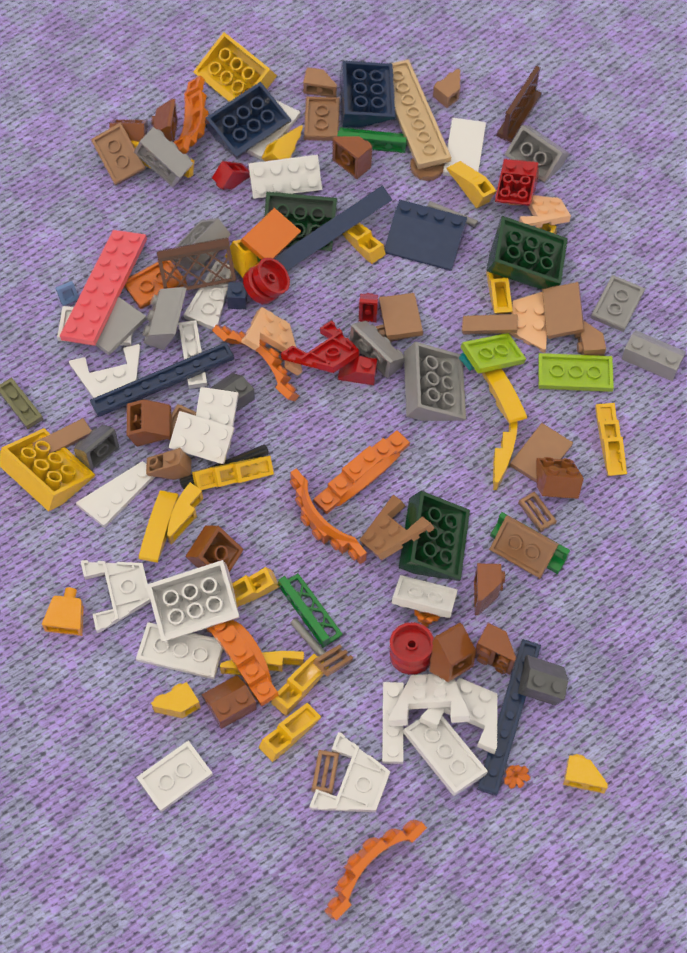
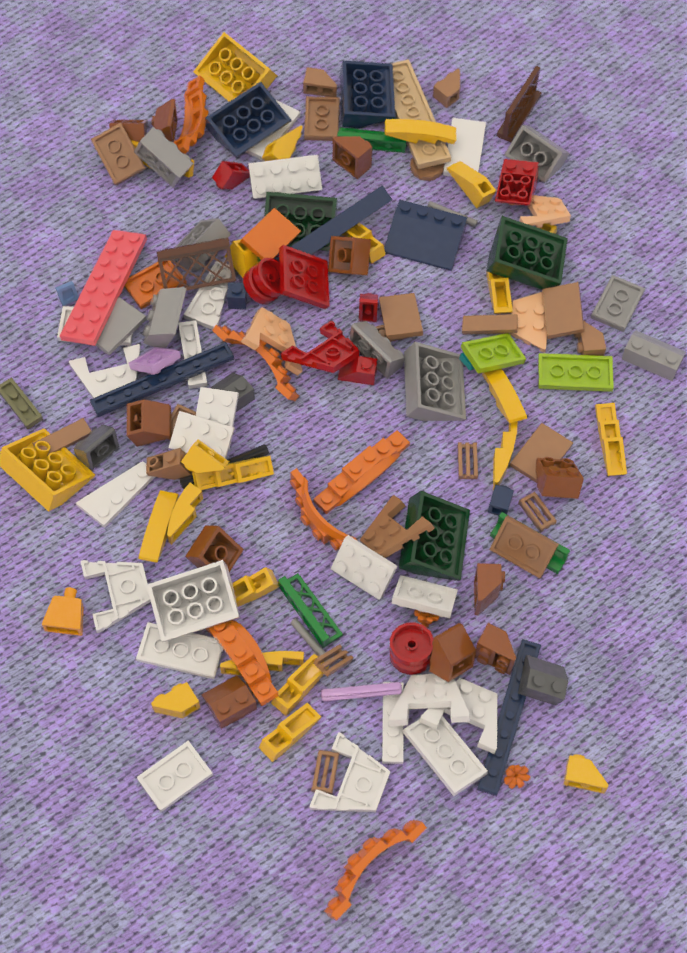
(154, 360): none -> lavender plate
(203, 459): none -> yellow slope
(304, 277): none -> red plate
(349, 255): none -> dark orange slope
(361, 691): none -> lavender axle
(363, 567): none -> white plate
(417, 130): none -> yellow slope
(467, 446): none -> medium nougat tile
(500, 500): none -> dark blue brick

